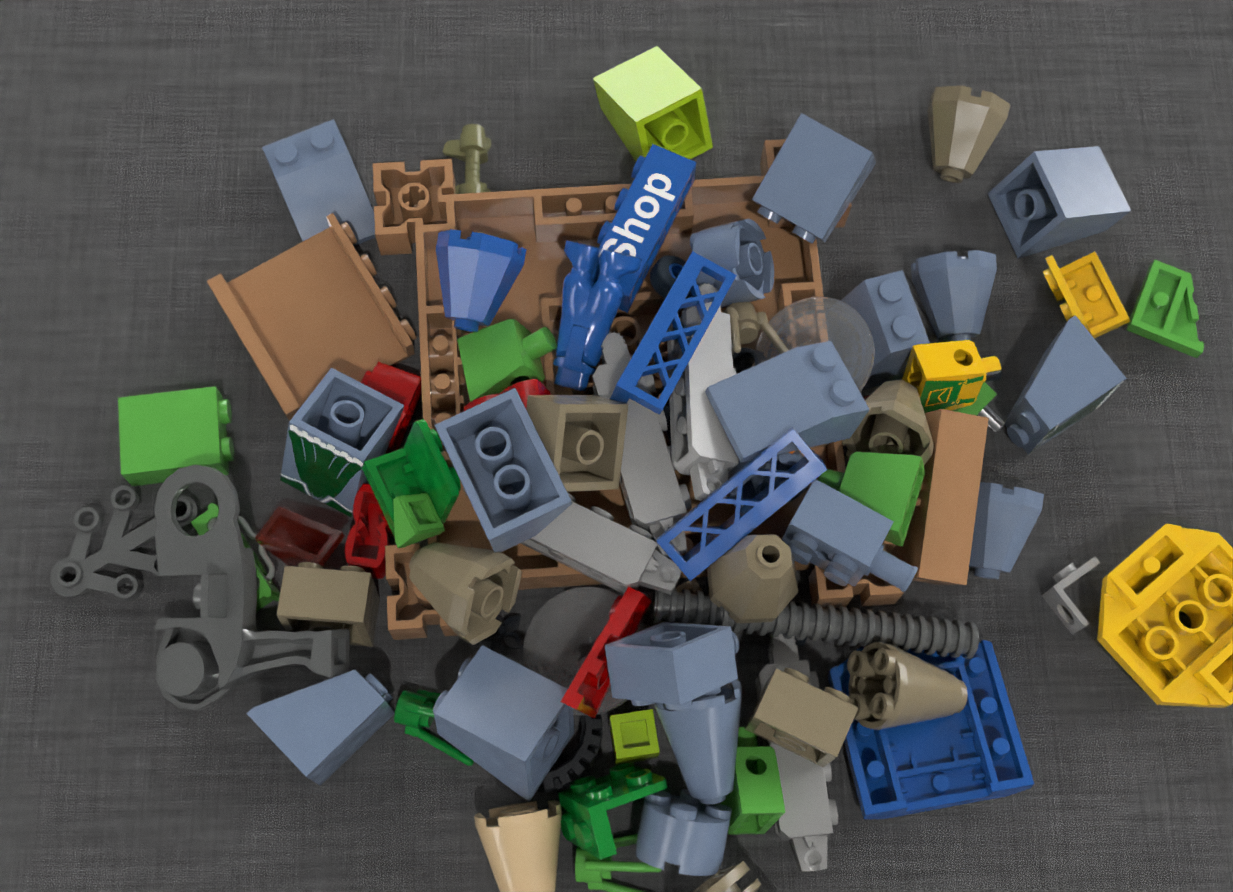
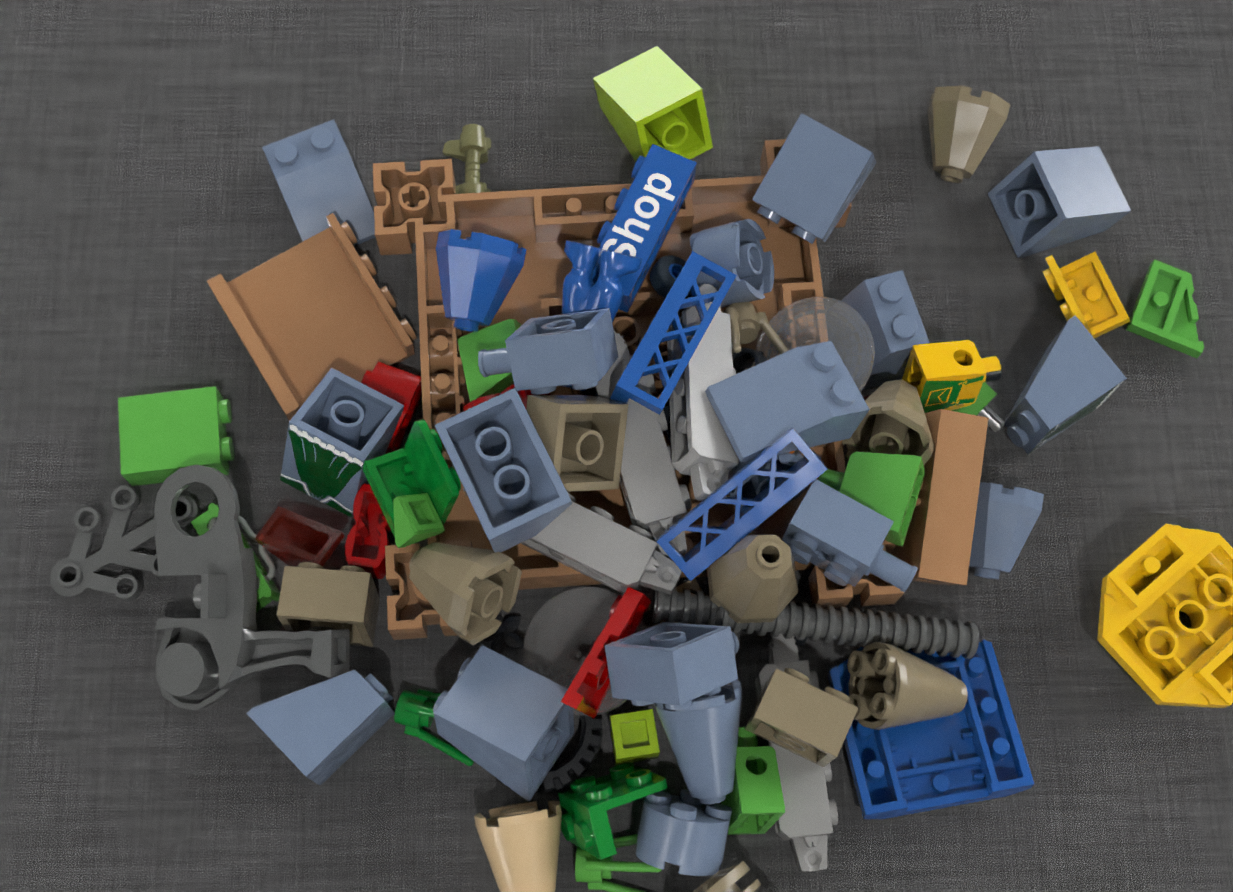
(556, 352): none -> sand blue brick
(955, 291): sand blue cone -> none
(1057, 597): light grey bracket -> none

